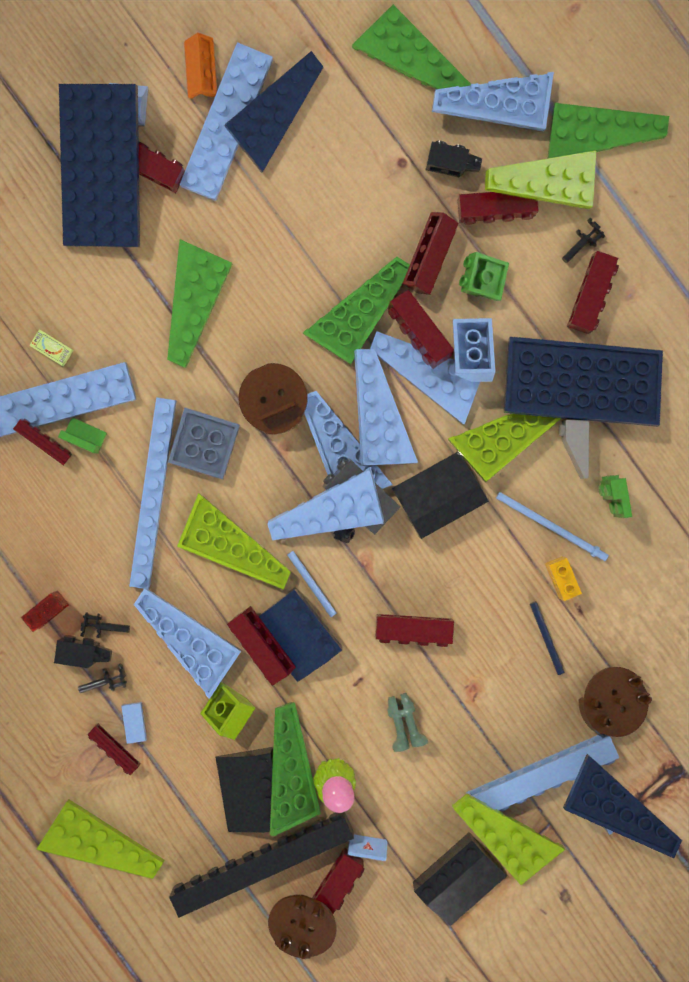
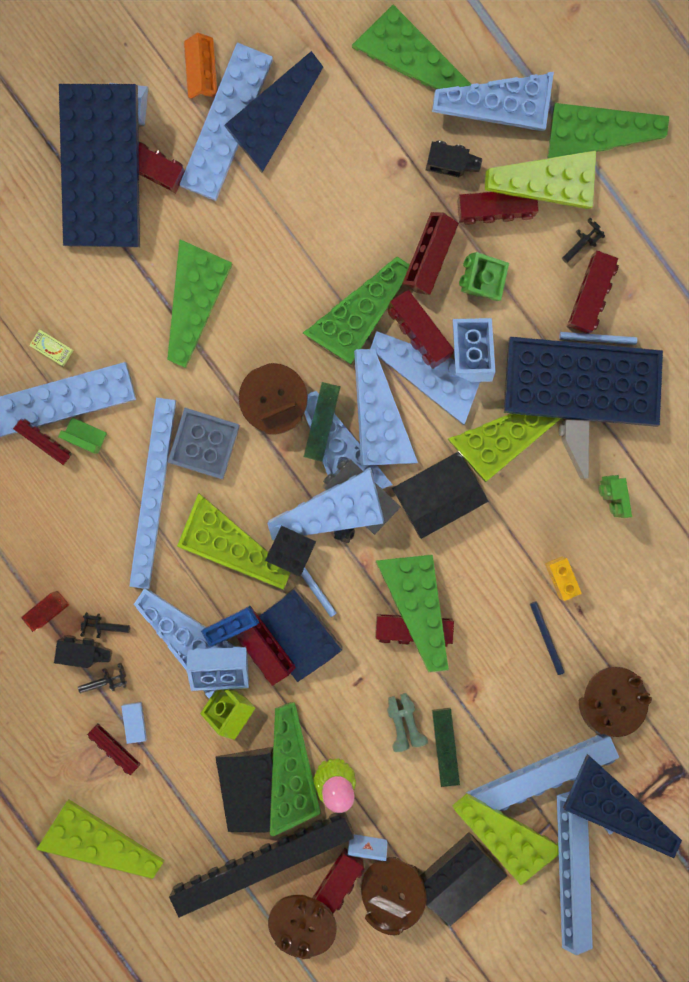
(217, 668): none -> light blue slope
(230, 626): none -> blue tile
(290, 551): none -> black hinge
(322, 421): none -> clear green plate
(386, 909): none -> reddish brown piece
(416, 597): none -> bright green wing
(445, 747): none -> clear green plate
(574, 880): none -> light blue brick
(593, 550): light blue bar -> none
(598, 338): none -> light blue bar

